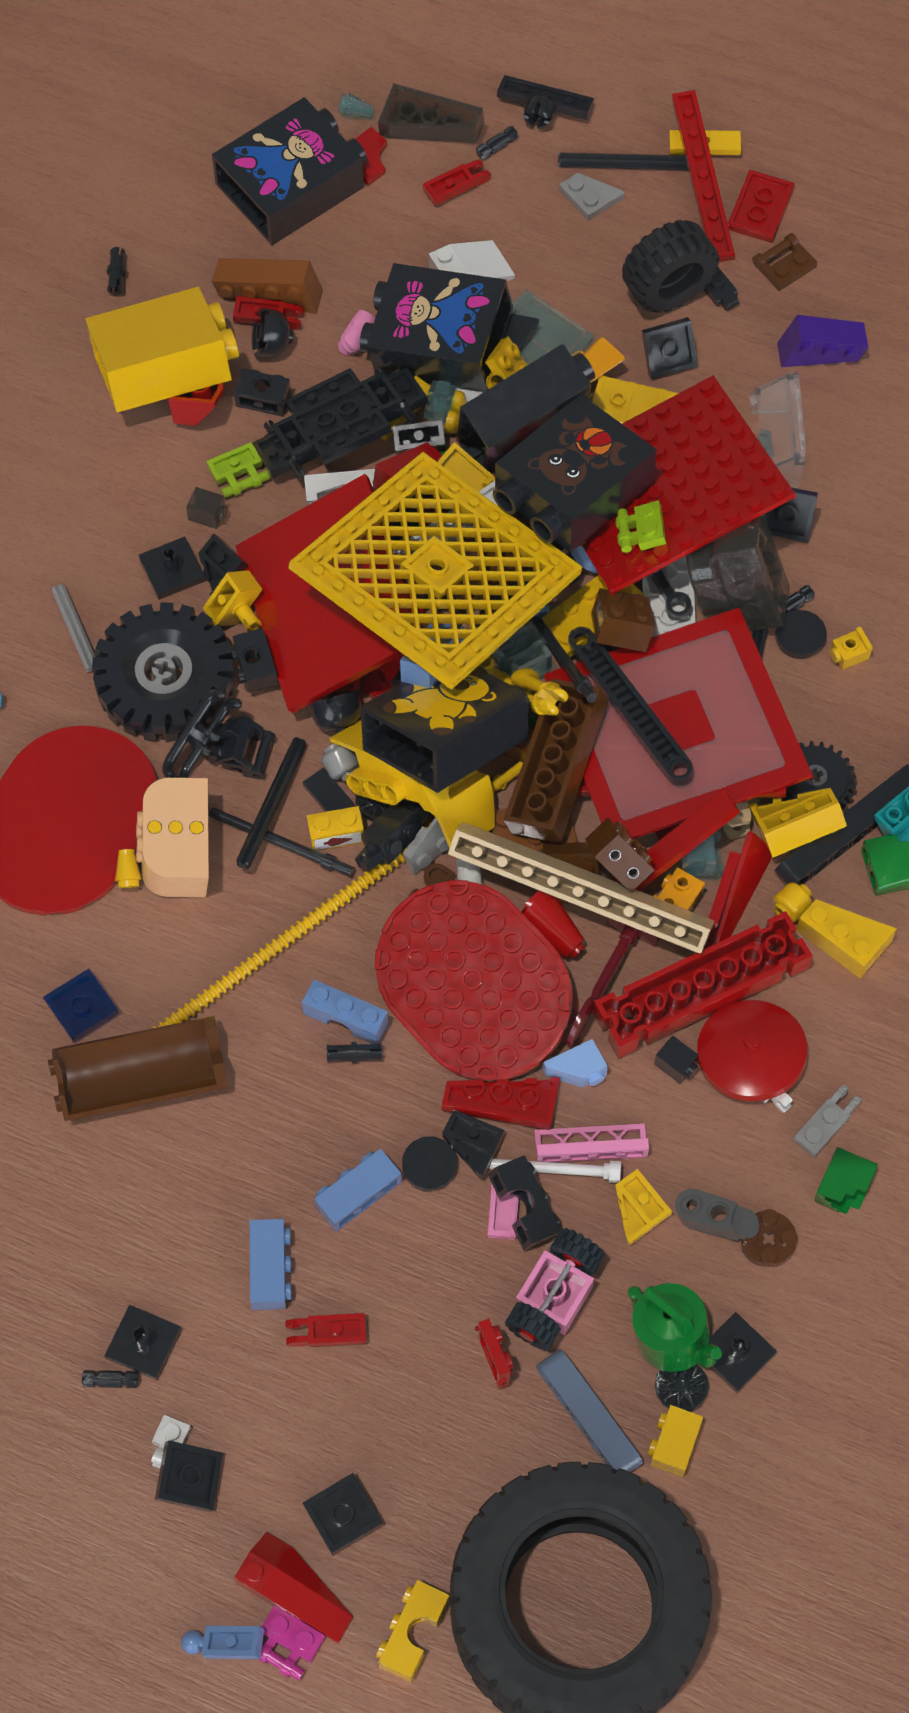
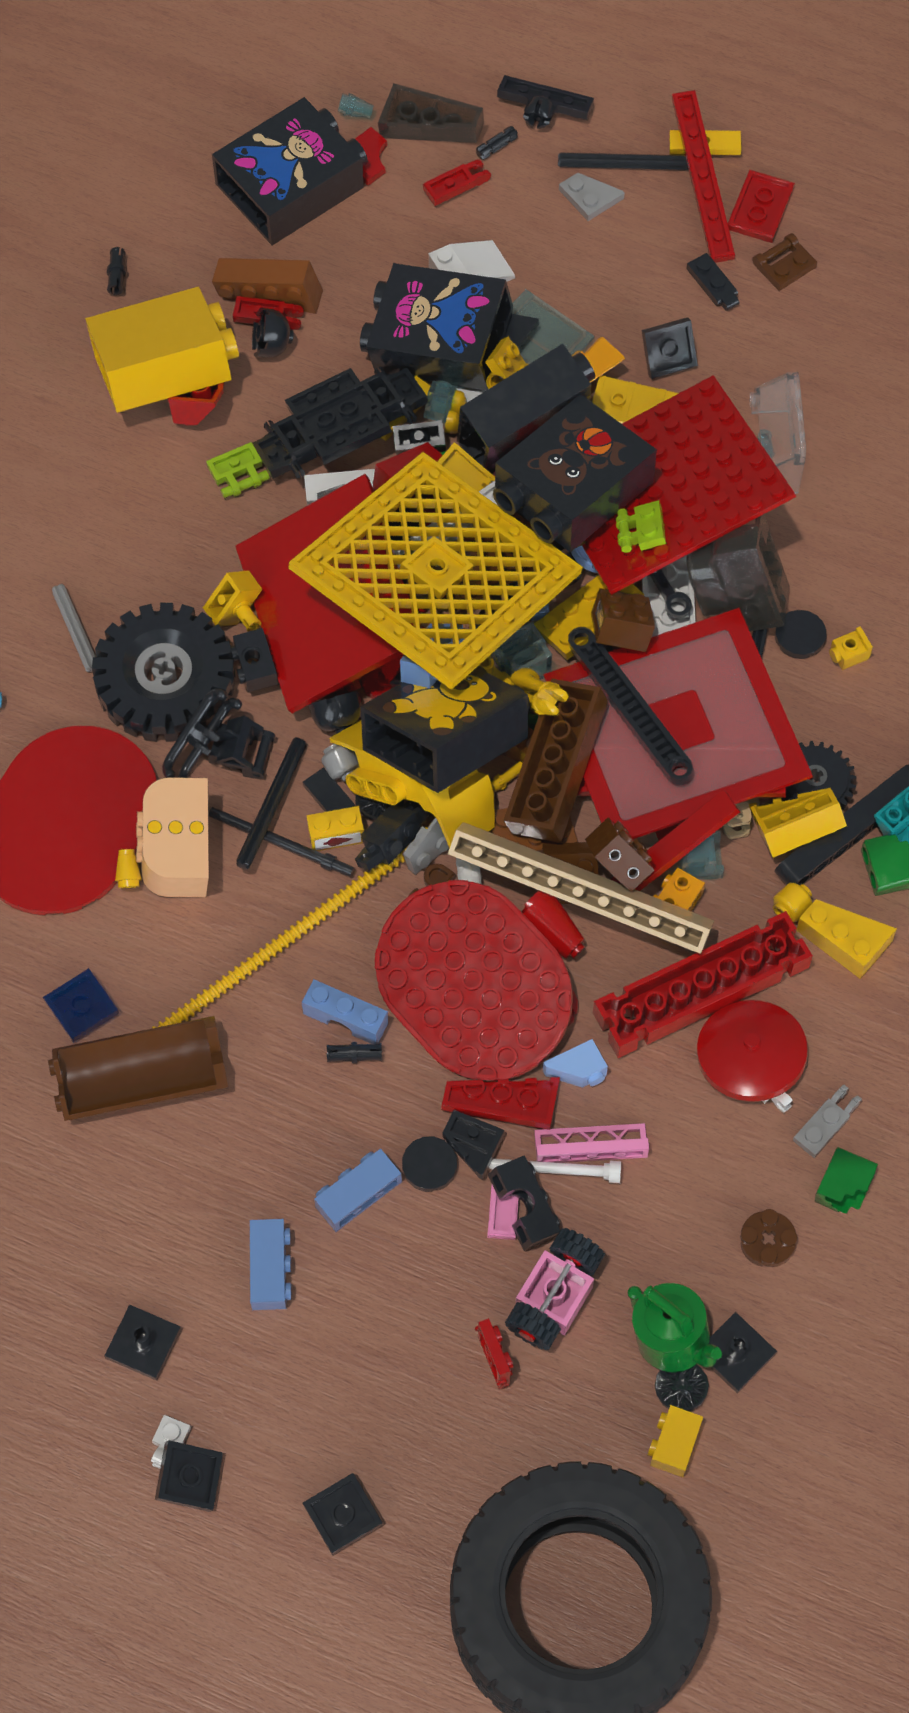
(110, 1379): black axle -> none
(171, 568): black tile -> none
(206, 508): clear smoke brick -> none
(218, 560): black wing -> none
(225, 1642): medium blue plate -> none
(249, 393): black brick -> none
(285, 1580): red wedge -> none
(293, 1636): dark pink plate -> none
(328, 1330): red hinge -> none
(350, 338): bright pink arm -> none
(424, 1605): yellow arch -> none
(581, 681): black bar -> none
(588, 1412): sand blue beam -> none
(627, 938): dark red piece -> none
(639, 1206): yellow wing -> none
(670, 266): black tyre -> none
(677, 1060): black brick -> none
(737, 887): red wedge -> none
(738, 1223): dark grey piece -> none
(794, 517): black tile -> none
(797, 598): black axle -> none
(821, 341): dark purple wedge -> none

